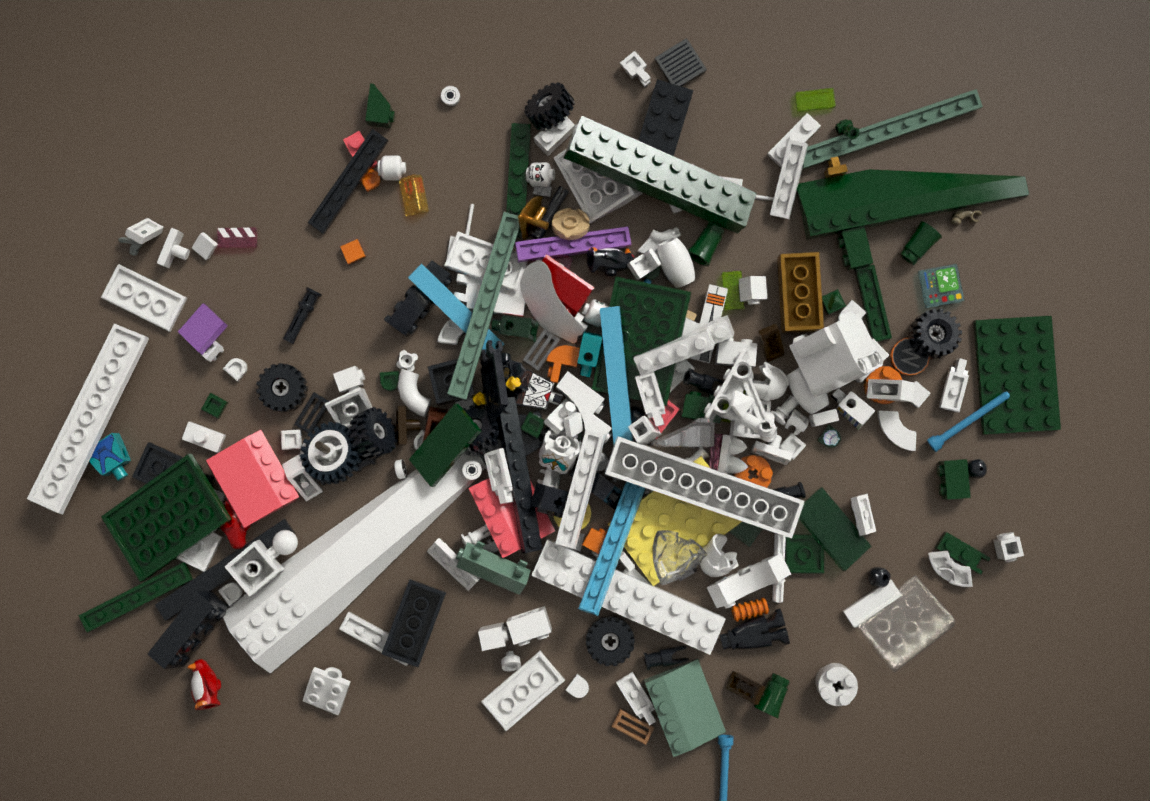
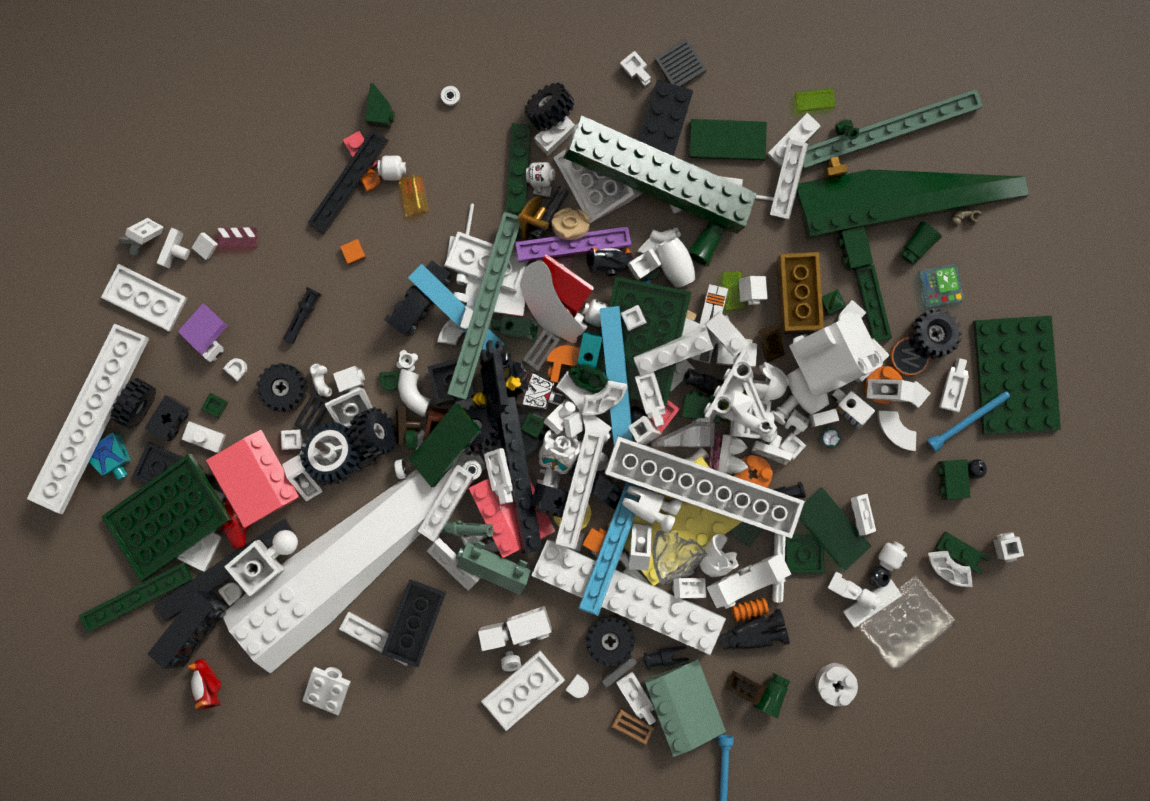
(133, 403): none -> black bush
(160, 424): none -> black brick
(317, 373): none -> white piece
(411, 439): none -> dark green tile
(446, 503): none -> white plate
(458, 528): none -> sand green pin
(466, 317): none -> white tile
(588, 378): none -> dark green arm
(603, 400): none -> white tile
(618, 671): none -> flat silver tile
(633, 318): none -> white tile
(640, 547): none -> white slope
(649, 507): none -> white piece
(689, 588): none -> white tile
(726, 334): none -> white slope
(728, 139): none -> dark green tile
(850, 590): none -> white piece
(892, 556): none -> white head

